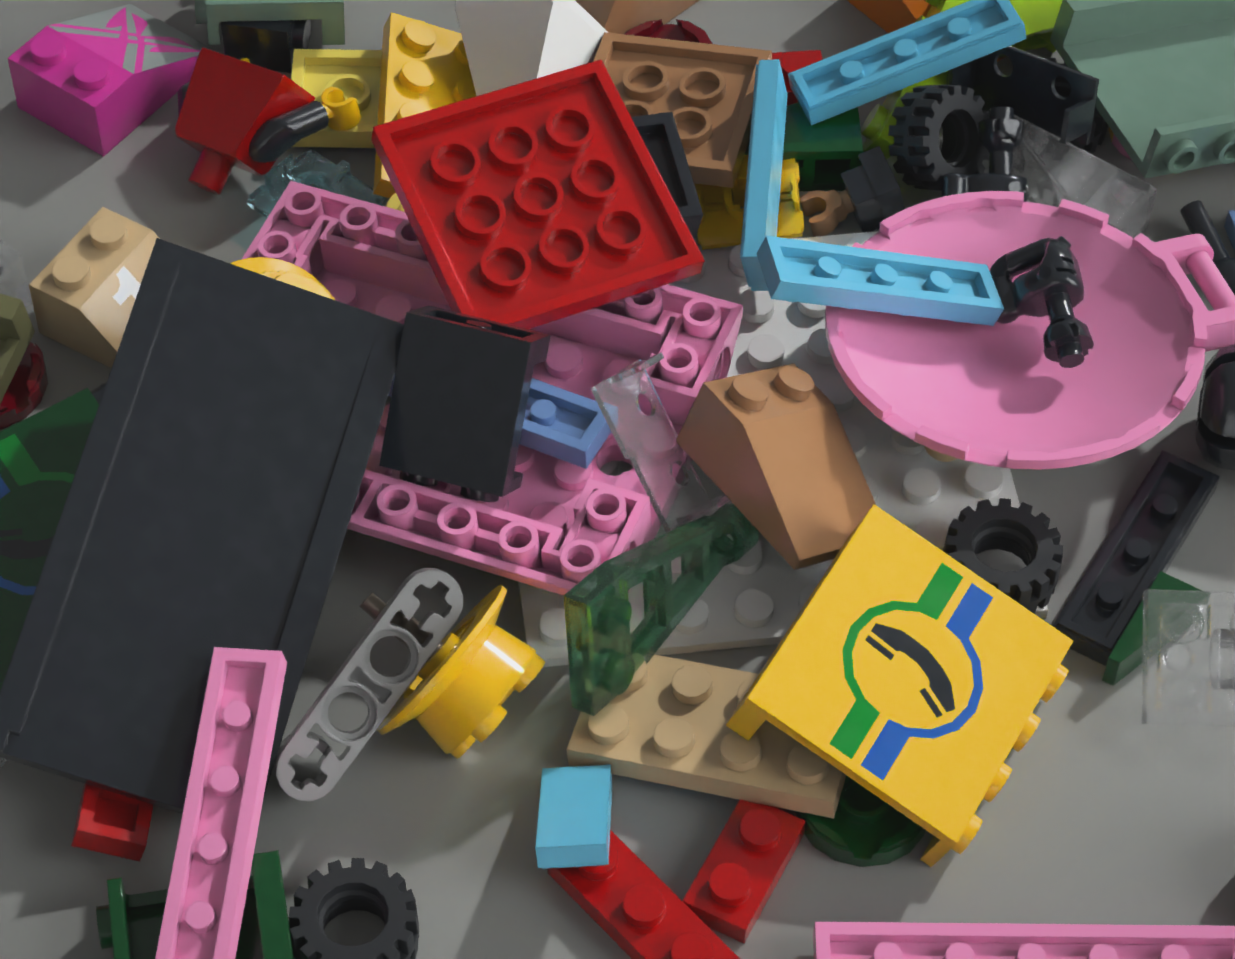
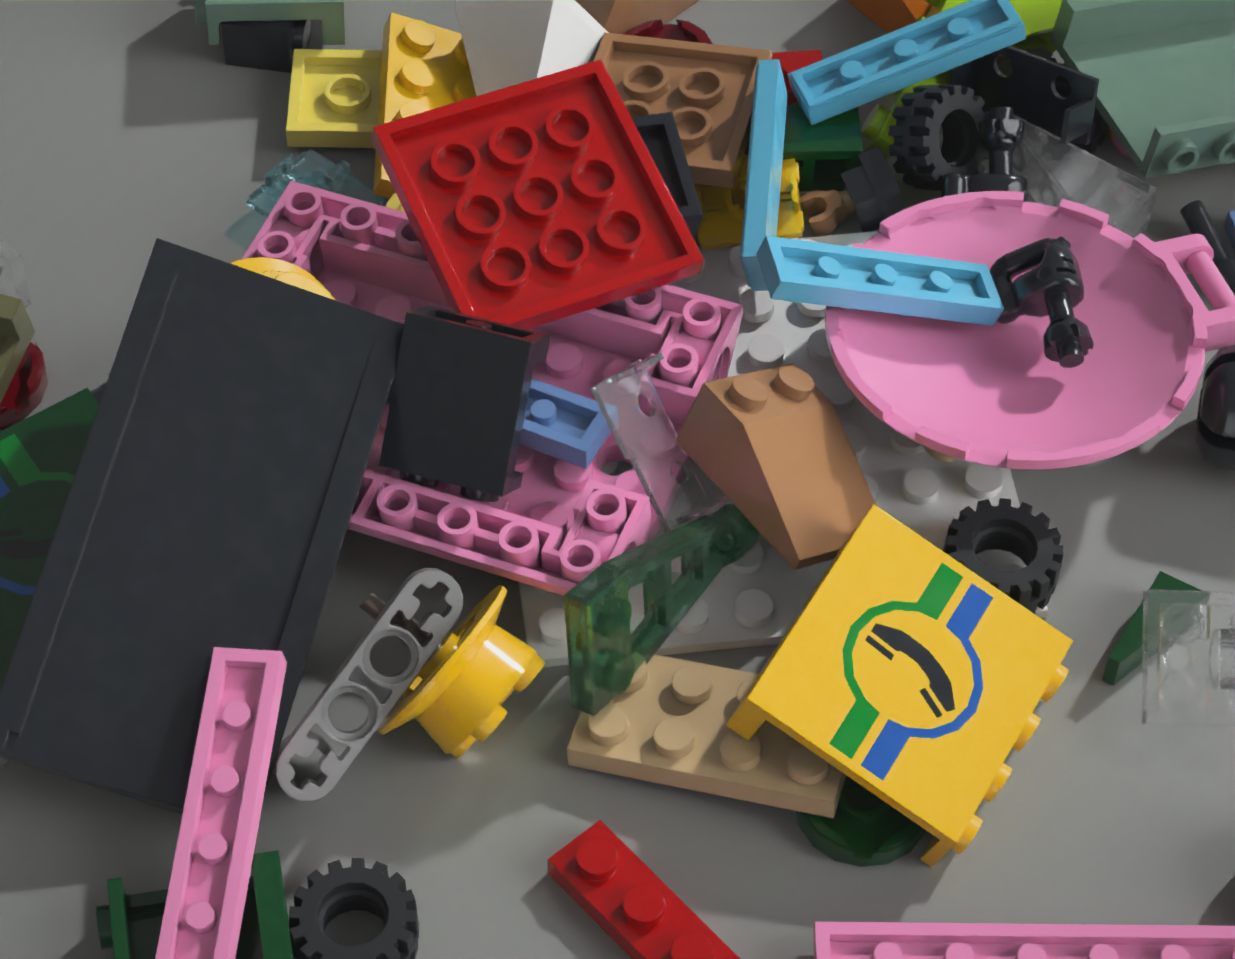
(93, 284): tan slope -> none
(102, 73): dark pink slope -> none
(112, 823): red plate -> none
(249, 117): red torso -> none
(574, 817): medium azure tile -> none
(744, 868): red plate -> none
(1134, 554): black tile -> none

